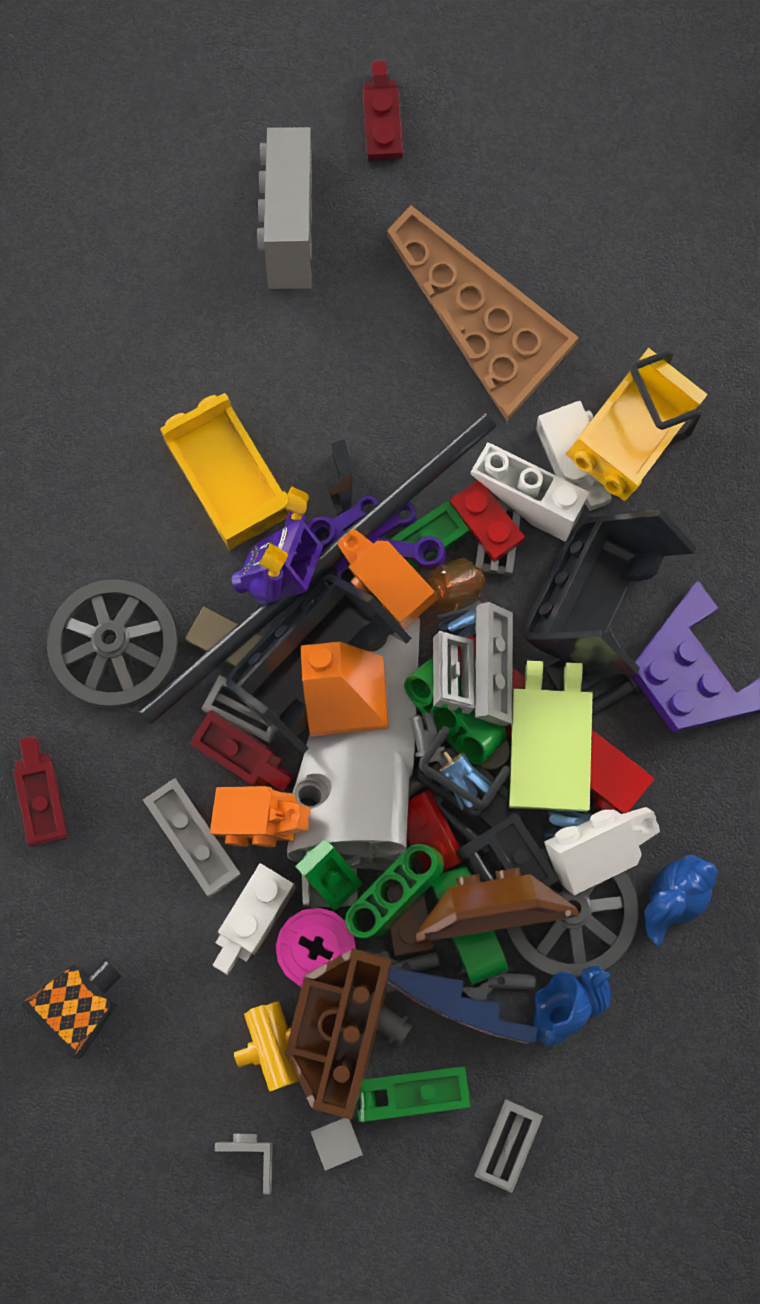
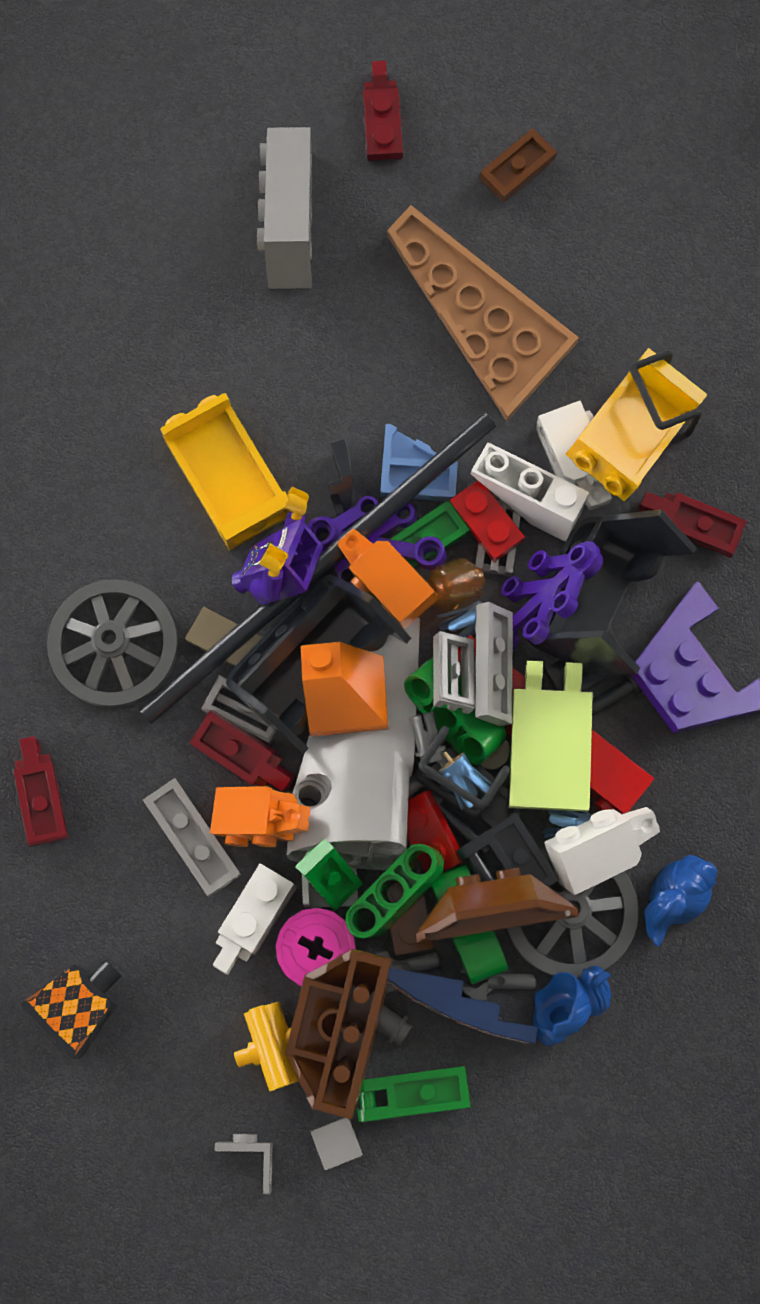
(405, 456): none -> medium blue wing
(518, 165): none -> reddish brown plate
(523, 1152): light grey tile -> none
(580, 564): none -> dark purple plant
(699, 521): none -> dark red hinge

